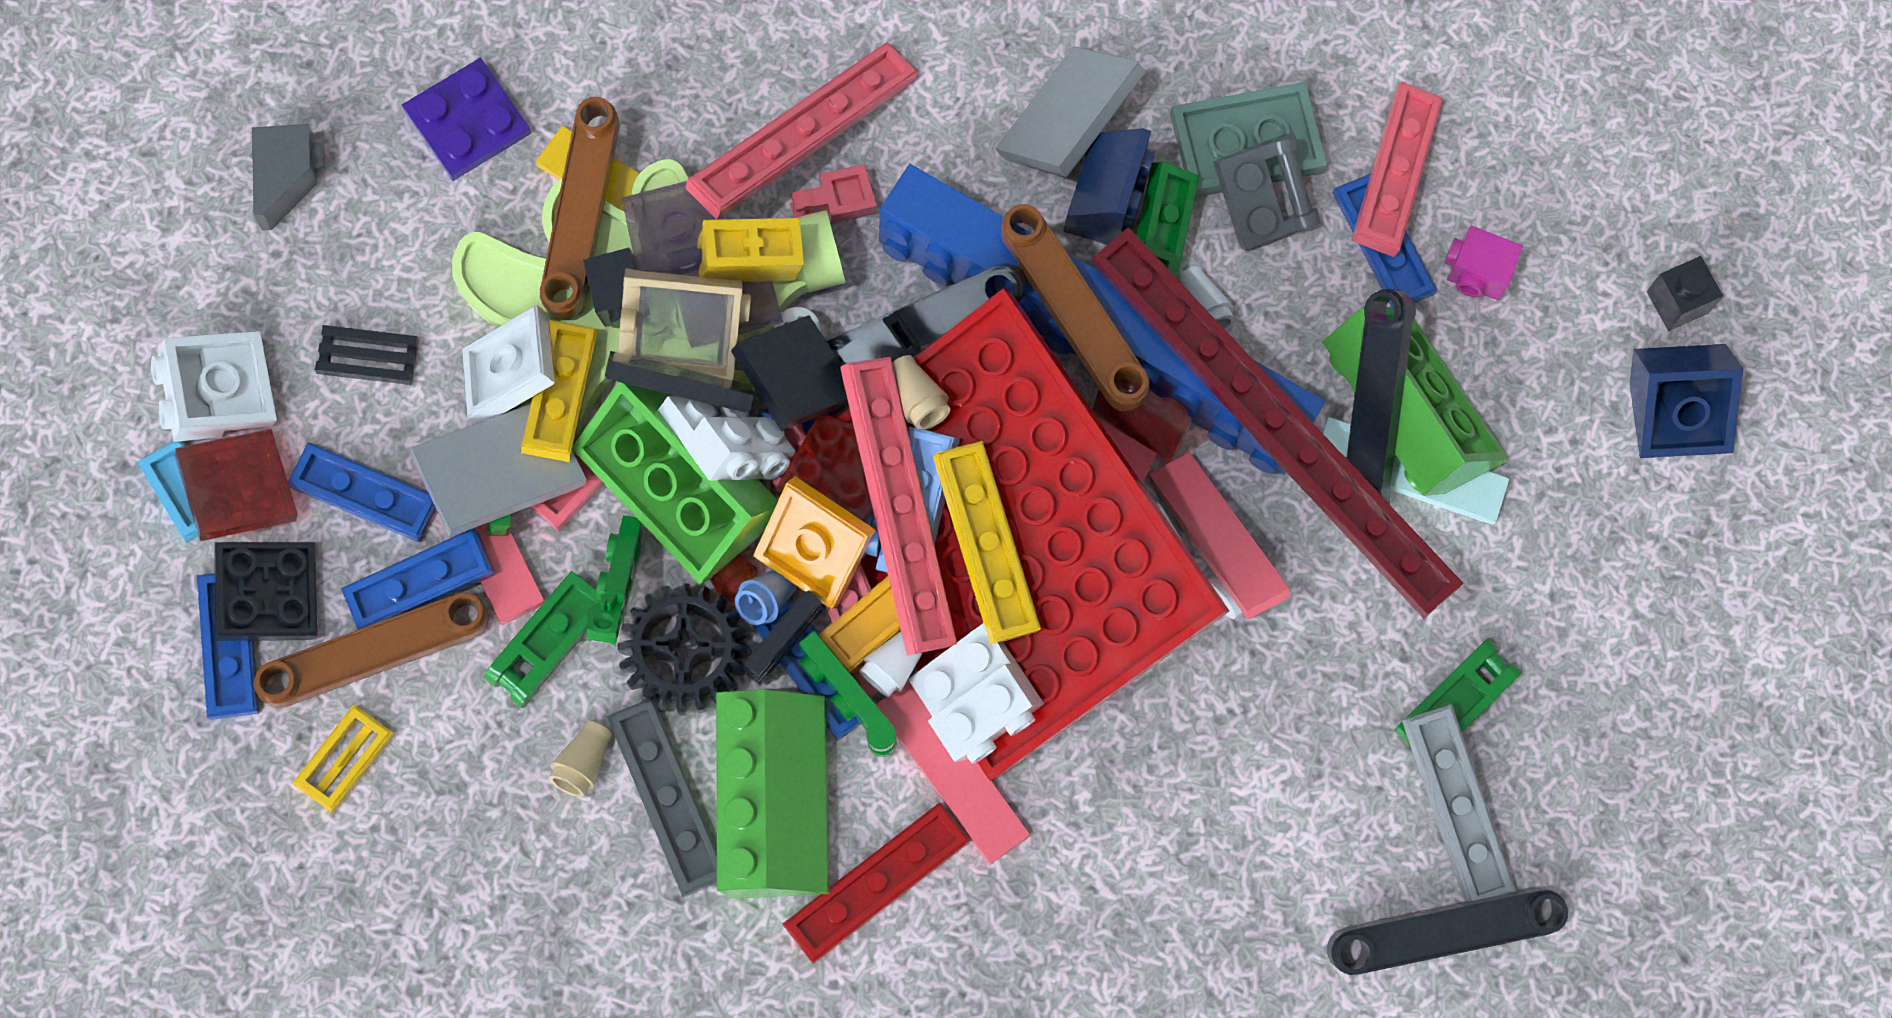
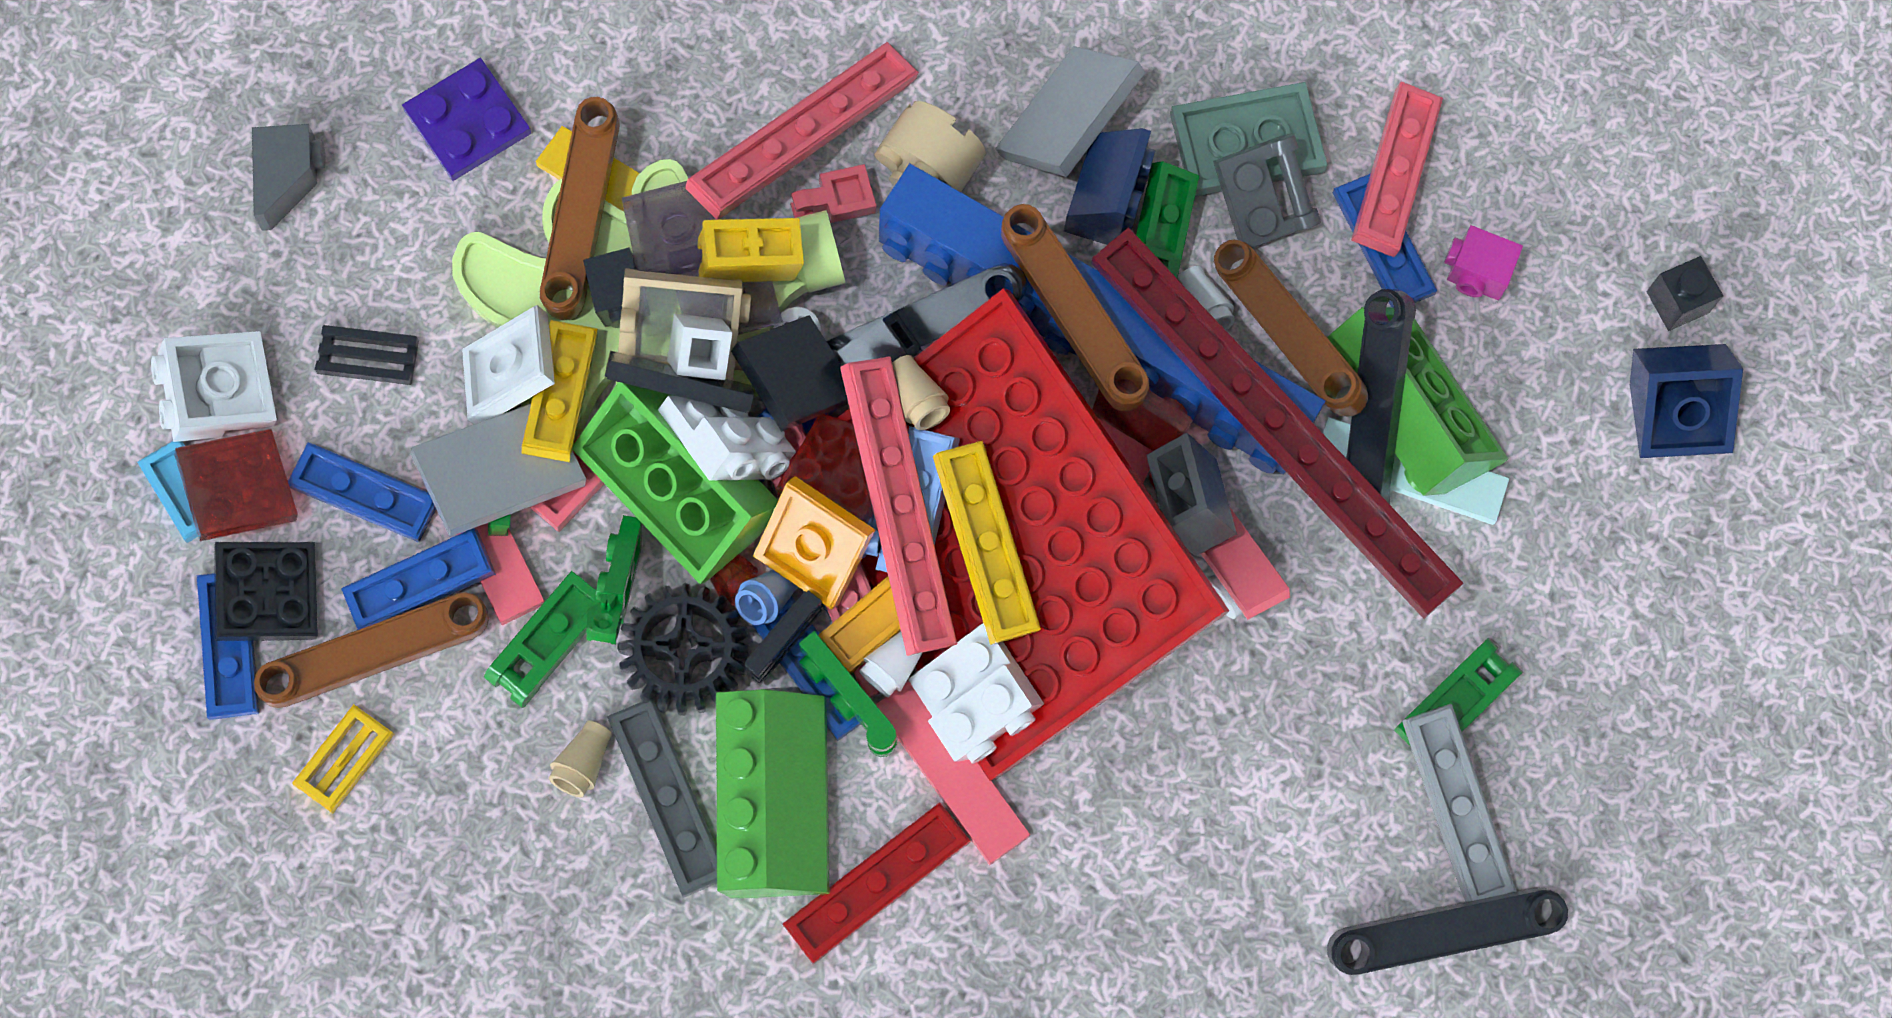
(699, 346): none -> white brick
(929, 142): none -> tan brick
(1191, 493): none -> dark grey brick
(1290, 328): none -> dark orange piece

